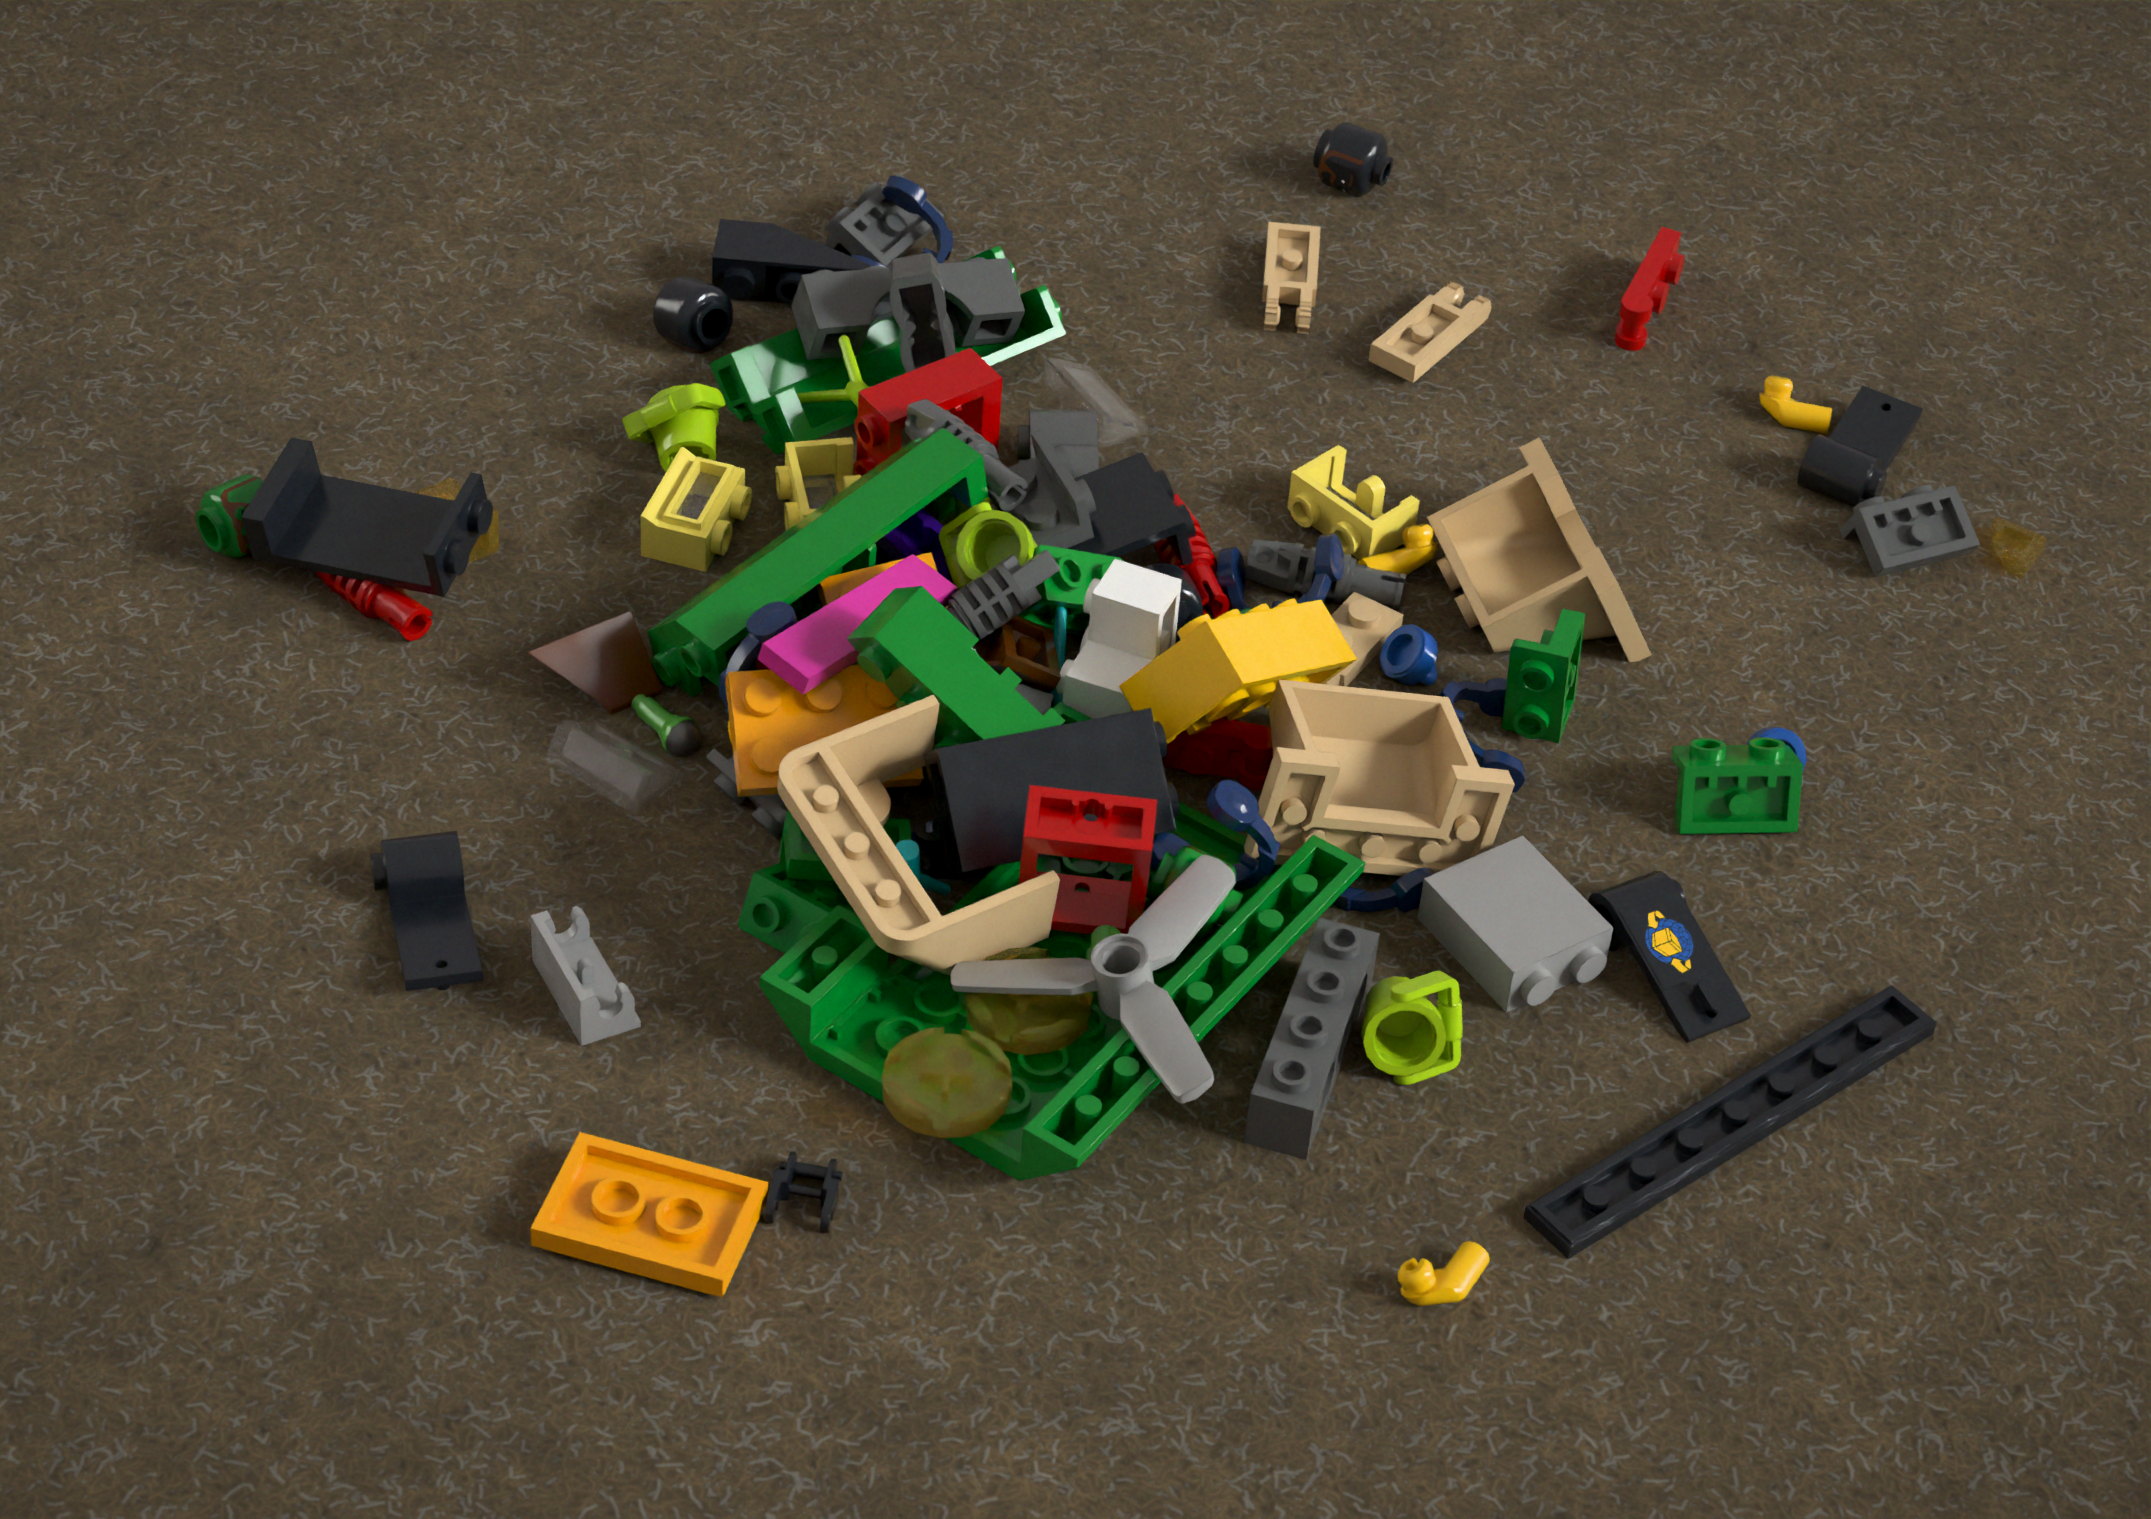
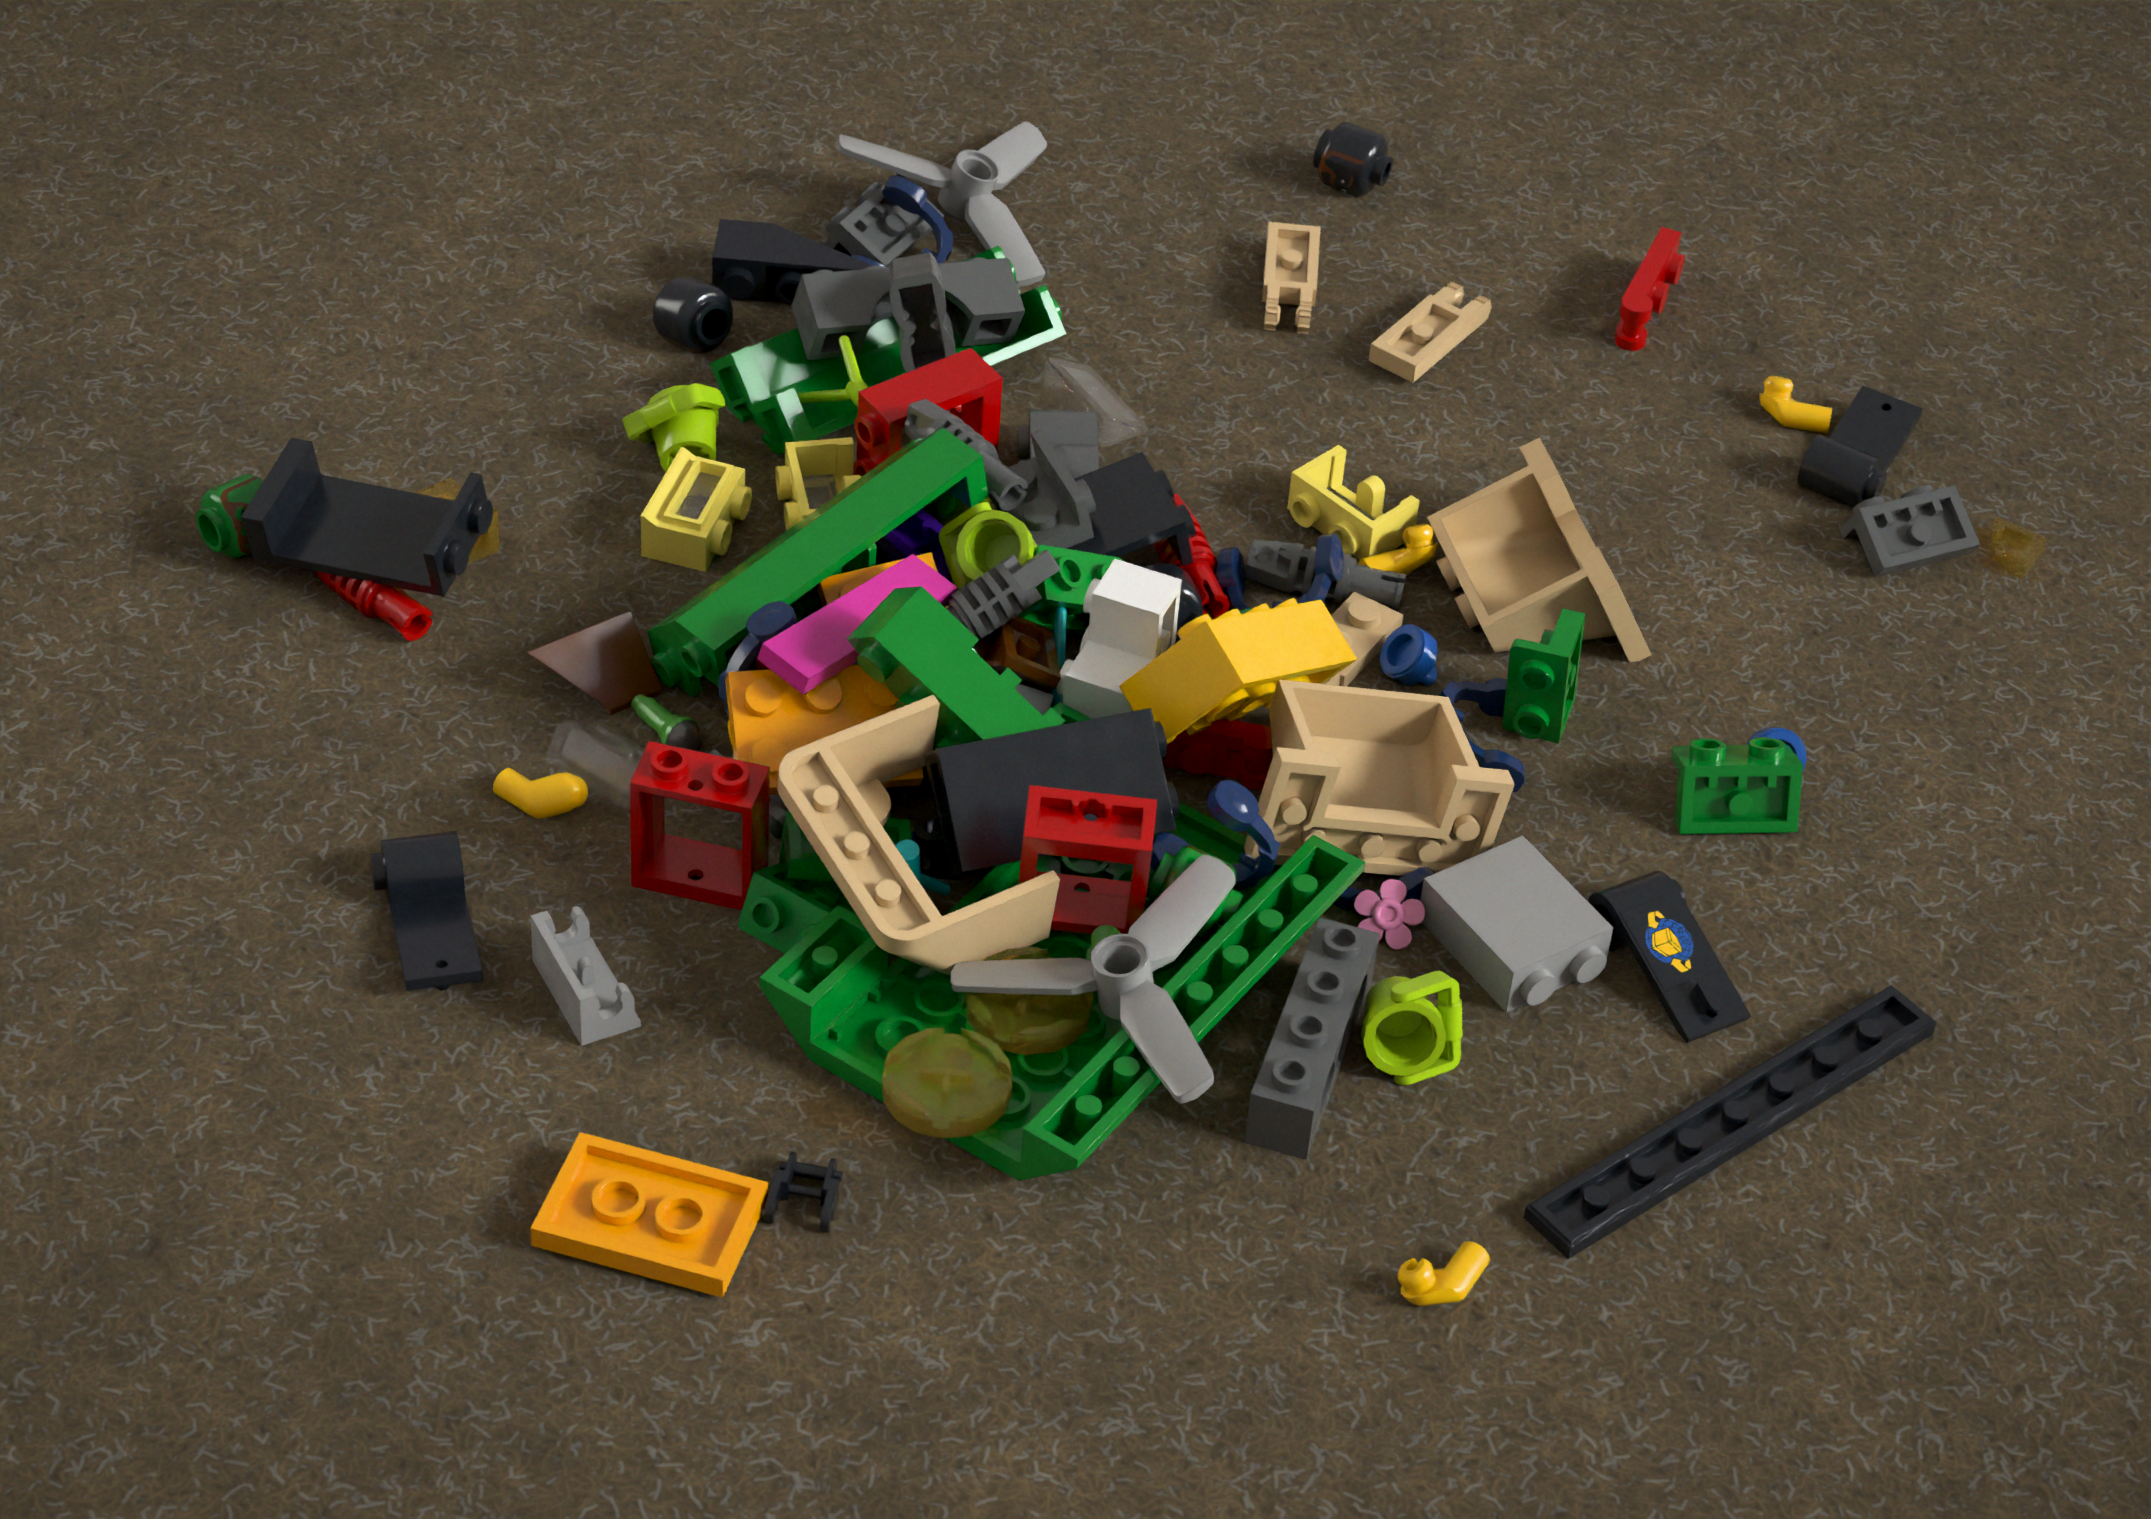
(542, 796): none -> yellow arm
(668, 861): none -> red window
(969, 186): none -> light grey piece
(1389, 913): none -> bright pink plant

